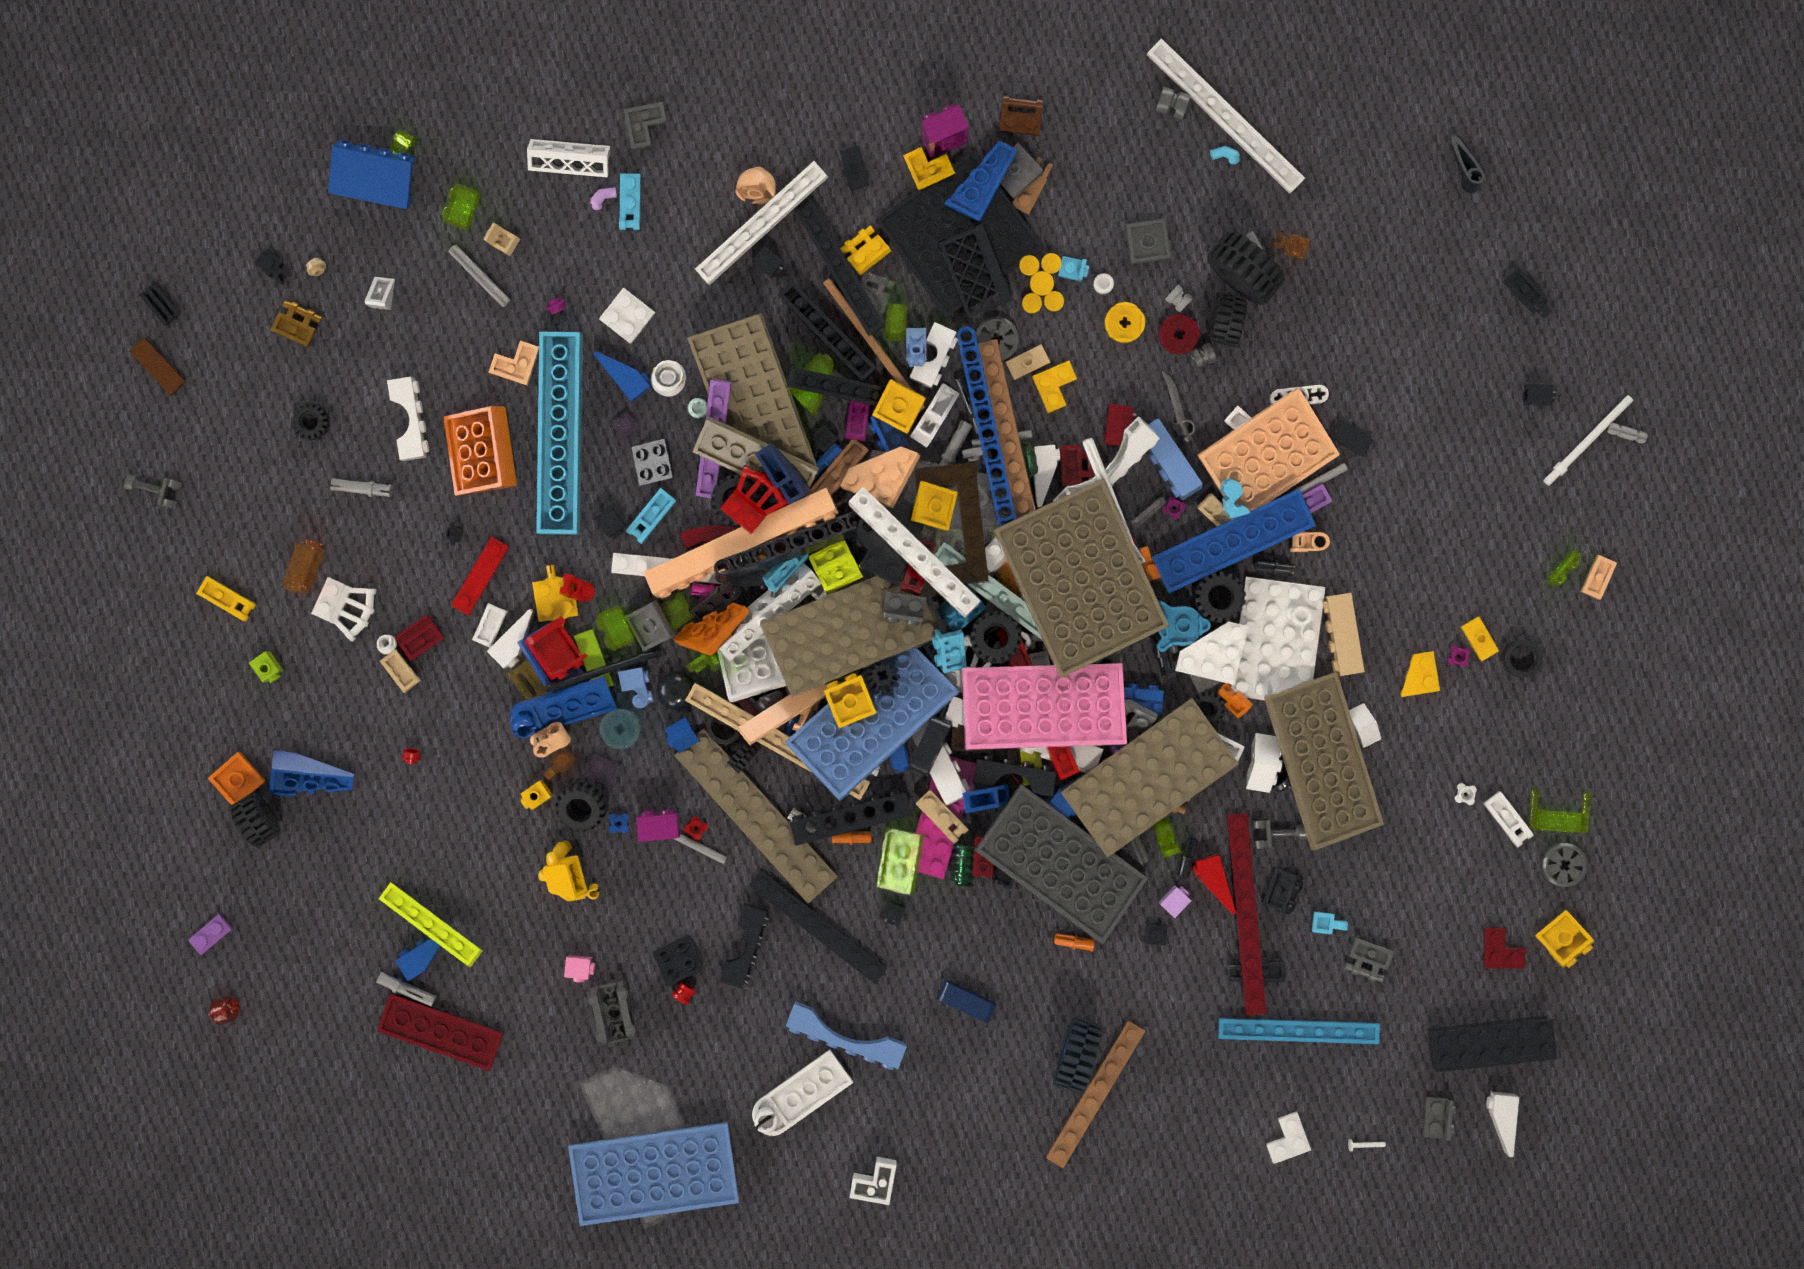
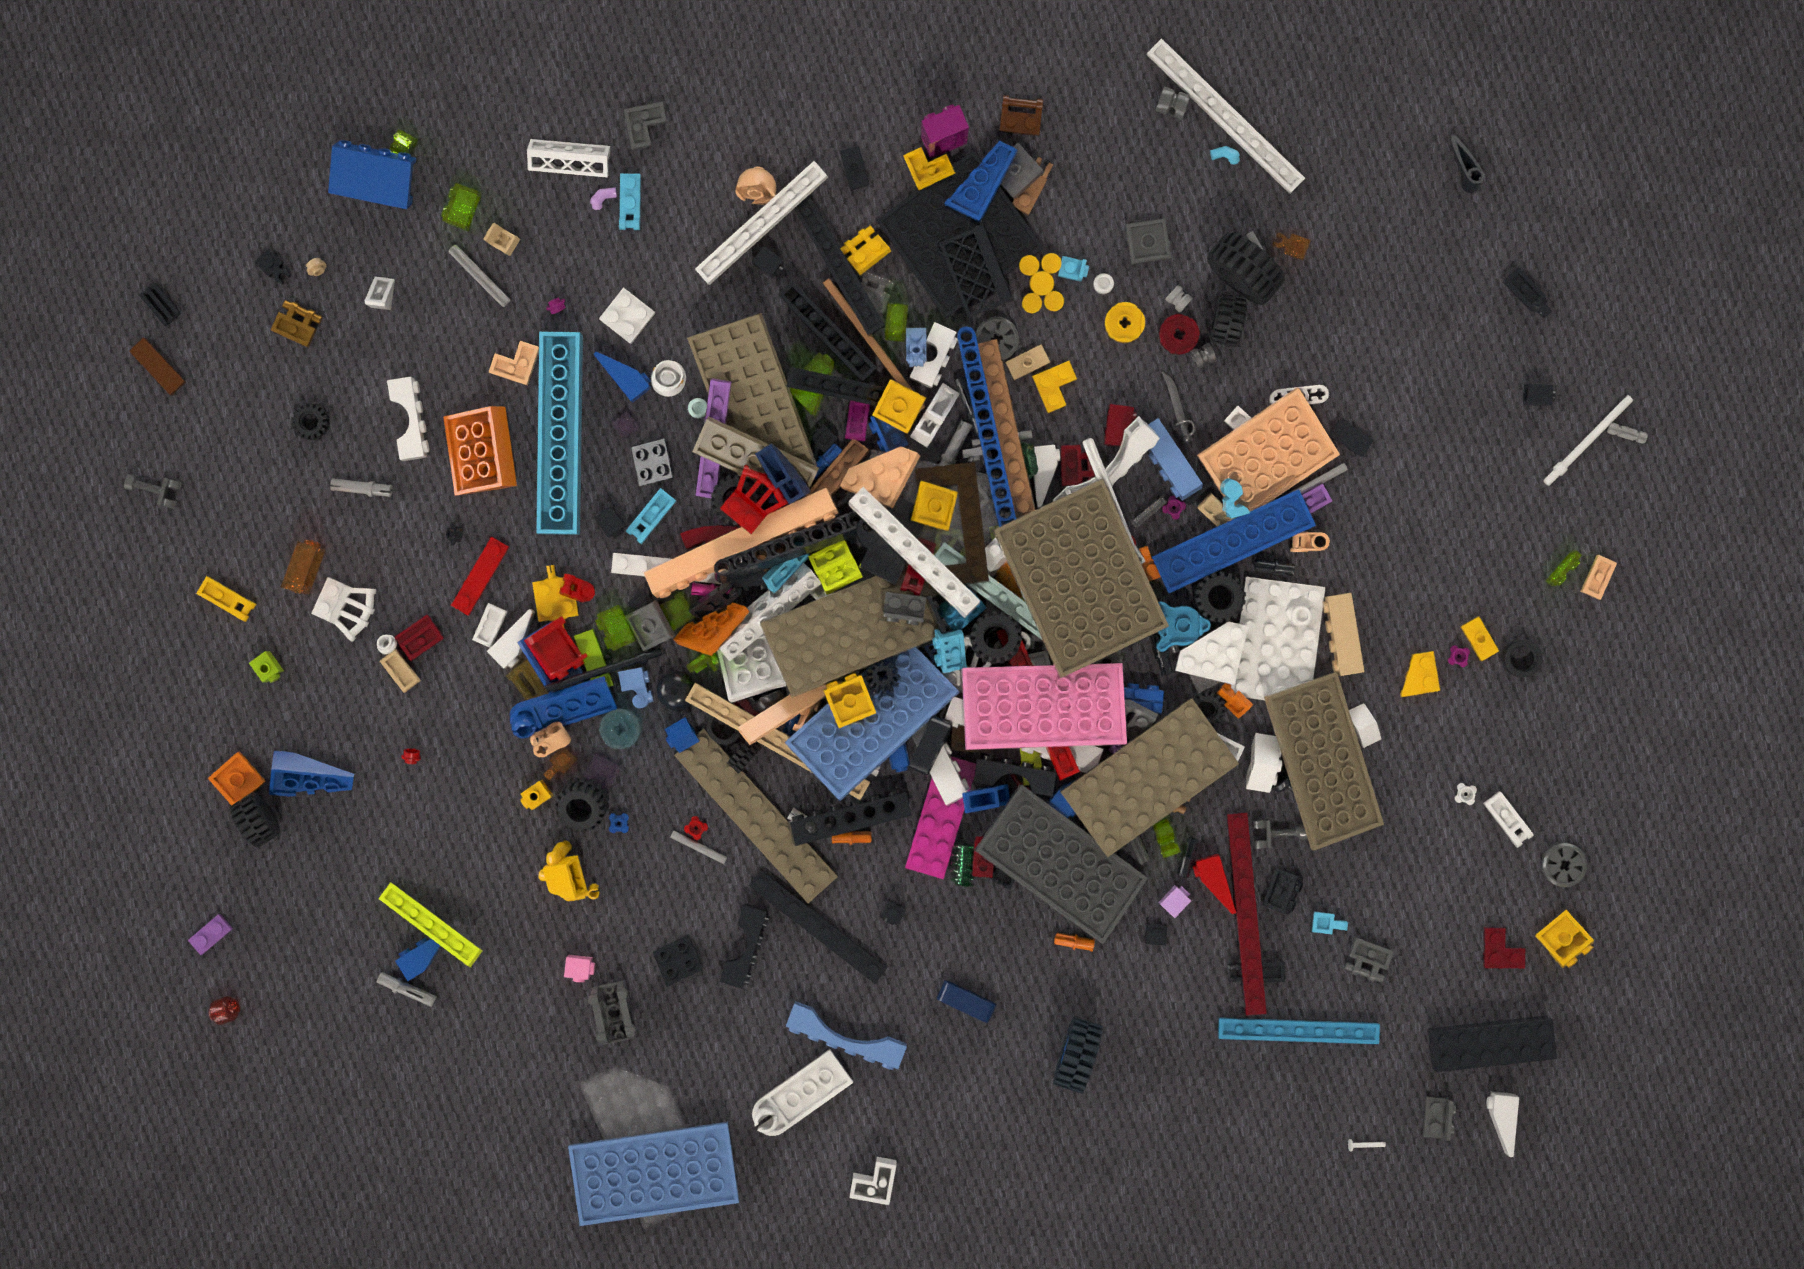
(440, 1031): dark red plate -> none
(658, 826): magenta brick -> none
(684, 993): red wheel -> none
(900, 861): clear neon green plate -> none
(941, 815): tan plate -> none
(1095, 1094): medium nougat plate -> none
(1292, 1143): white plate -> none
(1559, 820): clear neon green plate -> none

